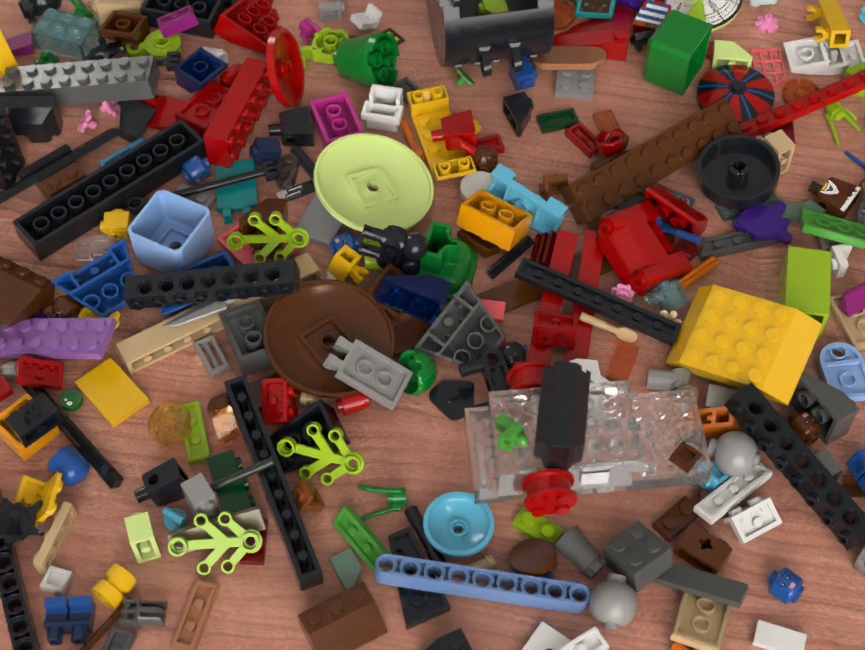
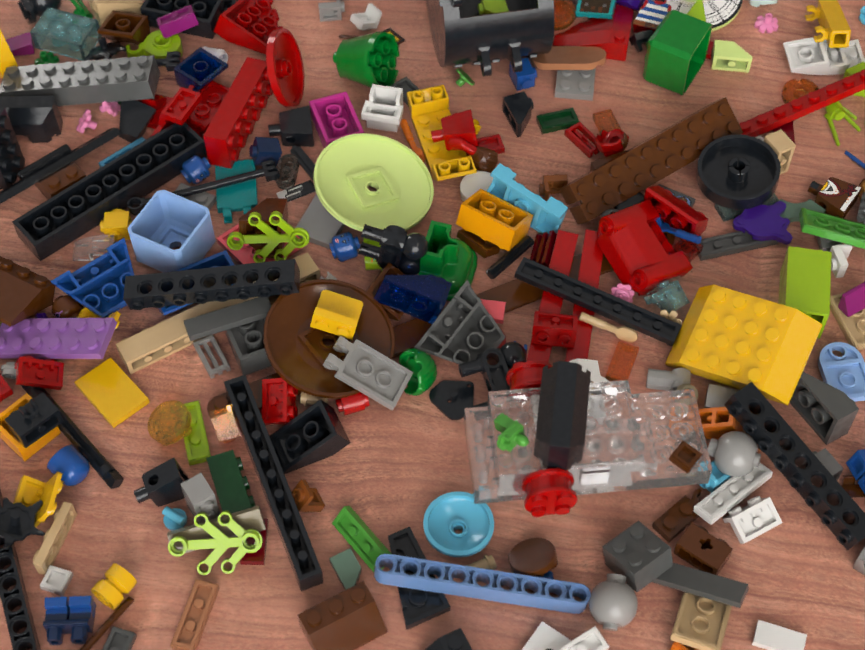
(71, 400): green tile -> none
(142, 537): yellowish green brick -> none
(146, 613): dark grey arm -> none
(179, 108): none -> red plate
(200, 312): light grey bar -> none
(227, 318): none -> dark grey tile
(229, 75): red brick -> none
(241, 474): pearl dark grey bar -> none
(308, 30): dark pink plant -> none
(323, 46): lime piece -> none
(324, 454): lime plant -> none
(337, 314): none -> yellow bracket
(346, 264): yellow brick -> none
(395, 496): green plant -> none
(416, 521): black piece -> none
(536, 527): lime plate -> none
(580, 552): dark grey plant -> none
(698, 272): orange axle -> none
(744, 88): dish -> none
(772, 61): coral window -> none
(785, 585): blue head -> none
(805, 426): reddish brown head -> none

